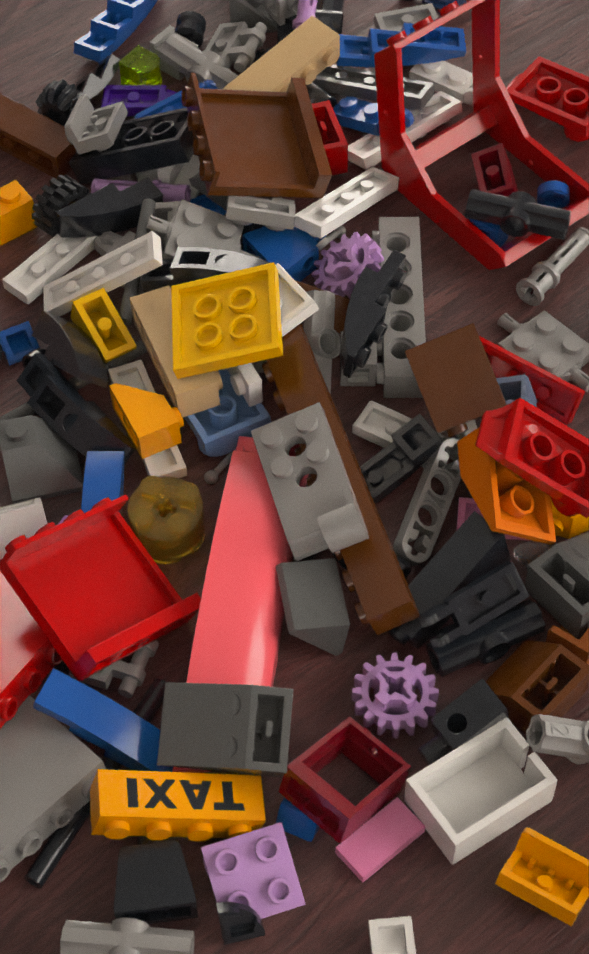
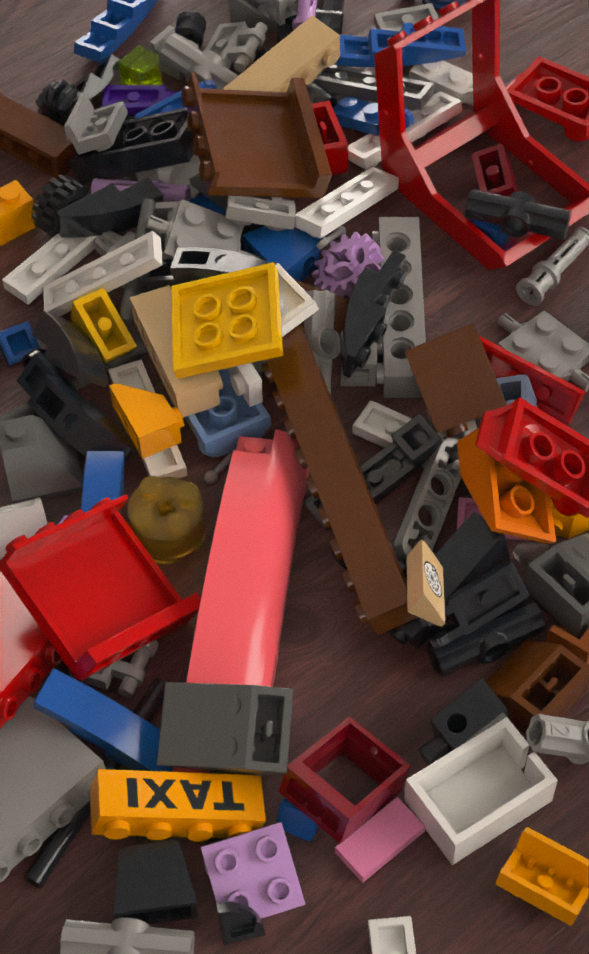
(314, 603): dark grey slope -> none
(318, 514): light grey hinge -> none
(395, 695): lavender gear -> none
(425, 585): none -> tan slope
(553, 194): blue tile -> none

